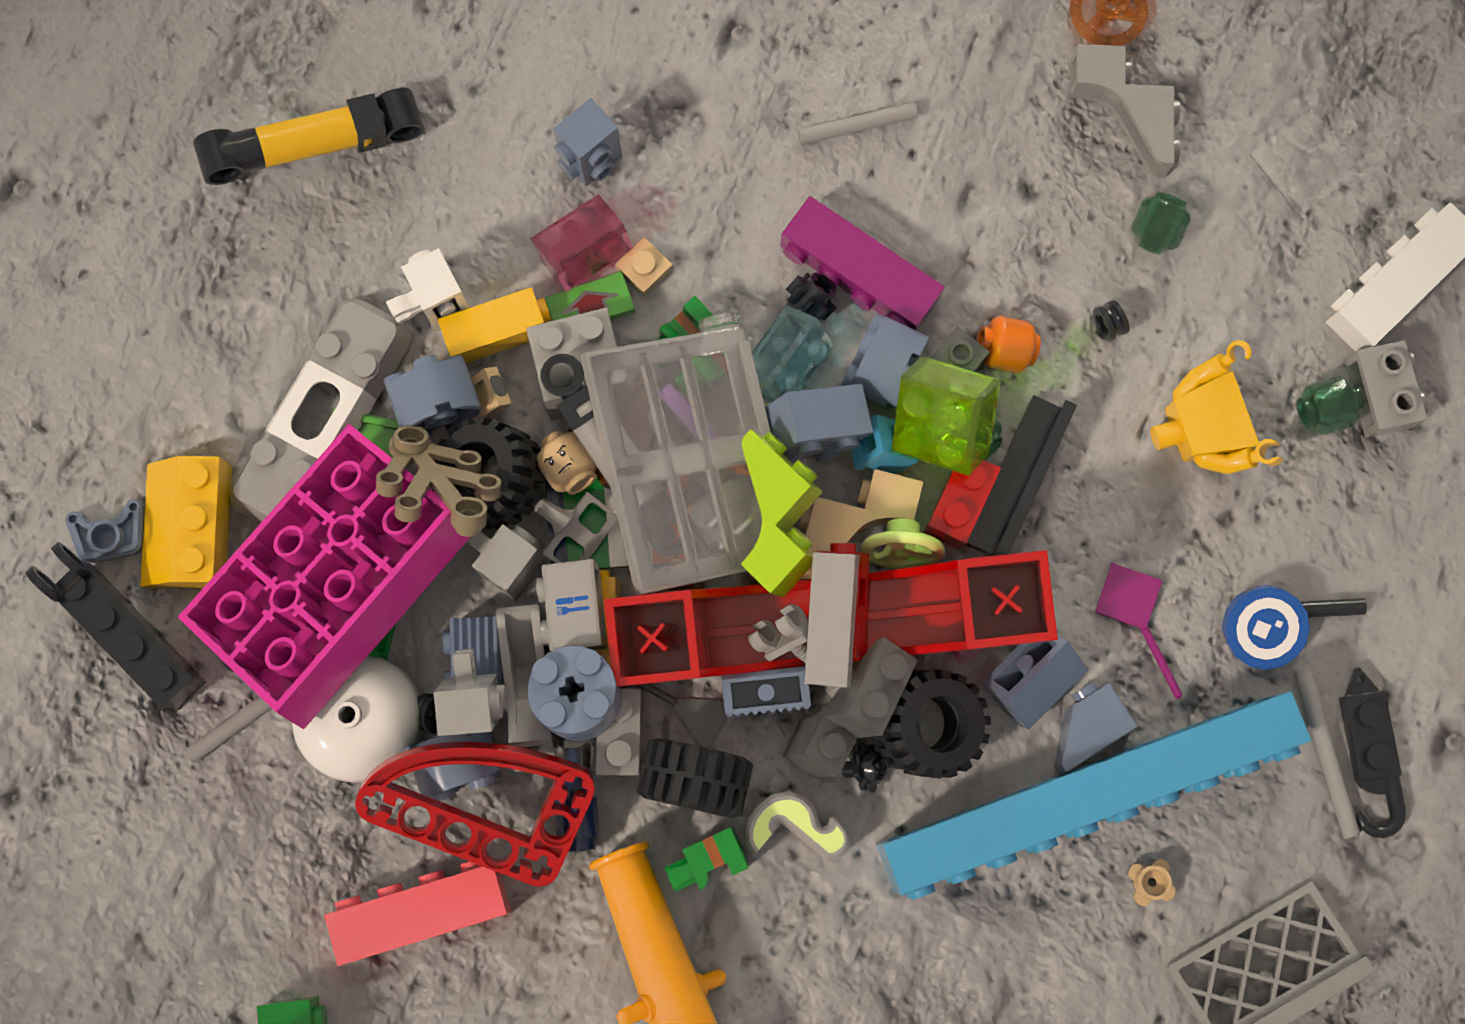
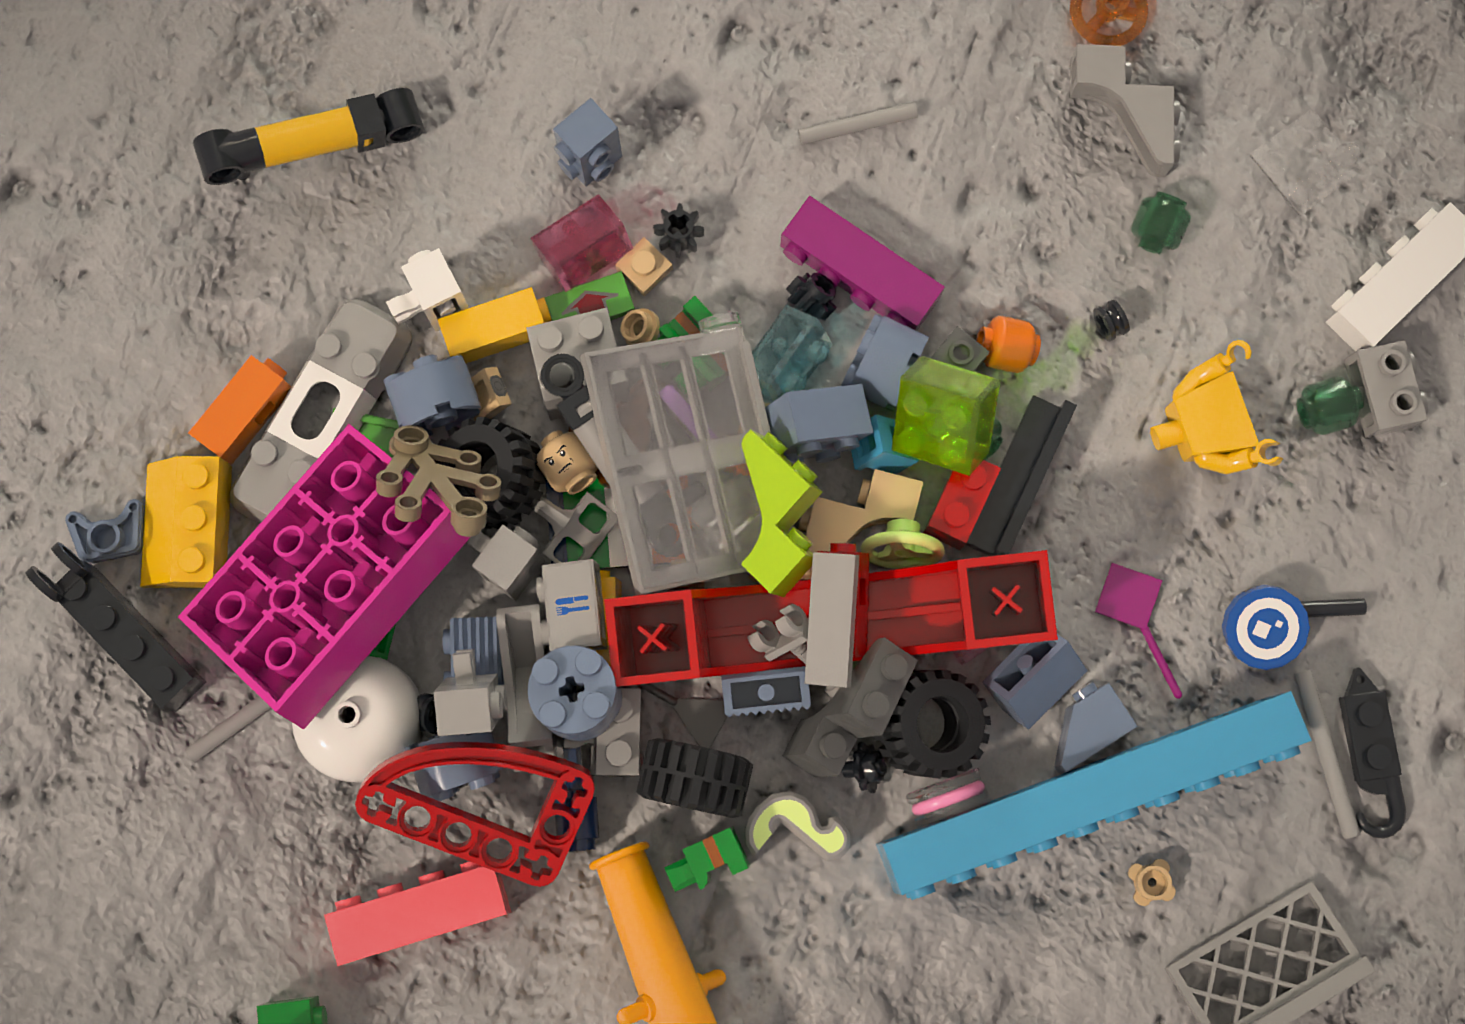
(242, 408): none -> orange brick
(640, 326): none -> tan plate
(678, 241): none -> black gear
(948, 798): none -> clear head

